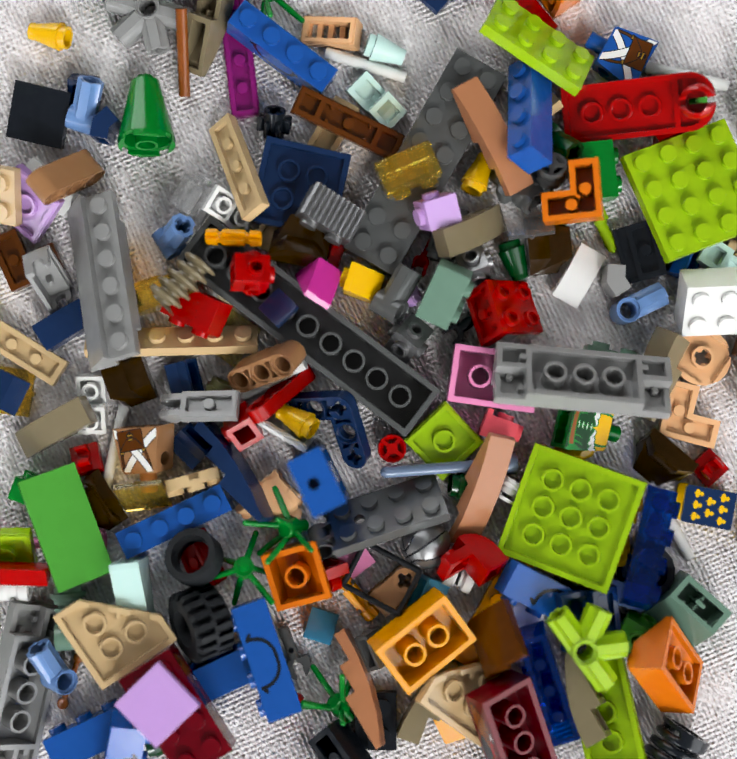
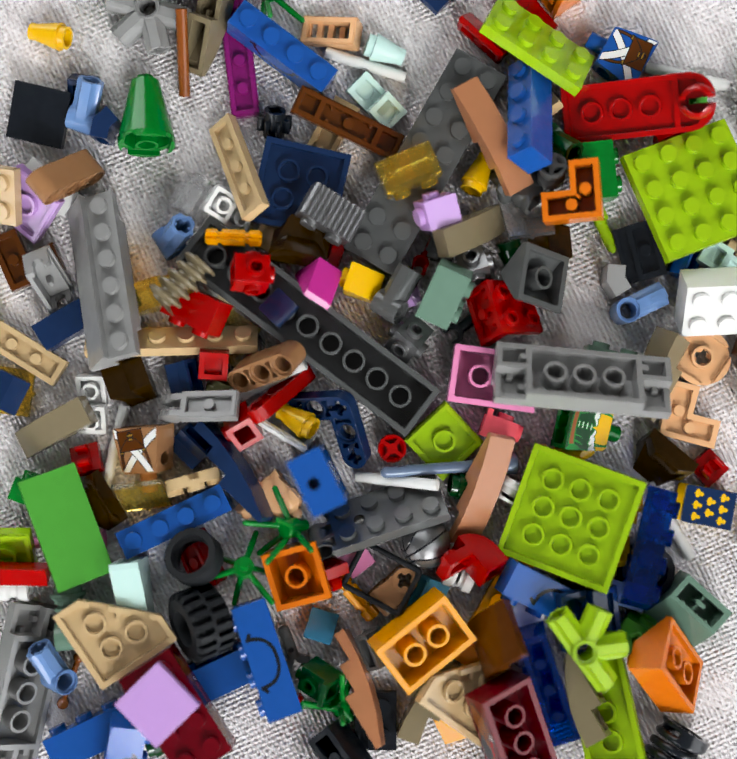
(213, 364): none -> red tile
(318, 680): none -> dark green brick
(406, 482): none -> white bar
(469, 26): none -> red slope
(537, 276): none -> dark grey slope
(578, 275): white slope -> none

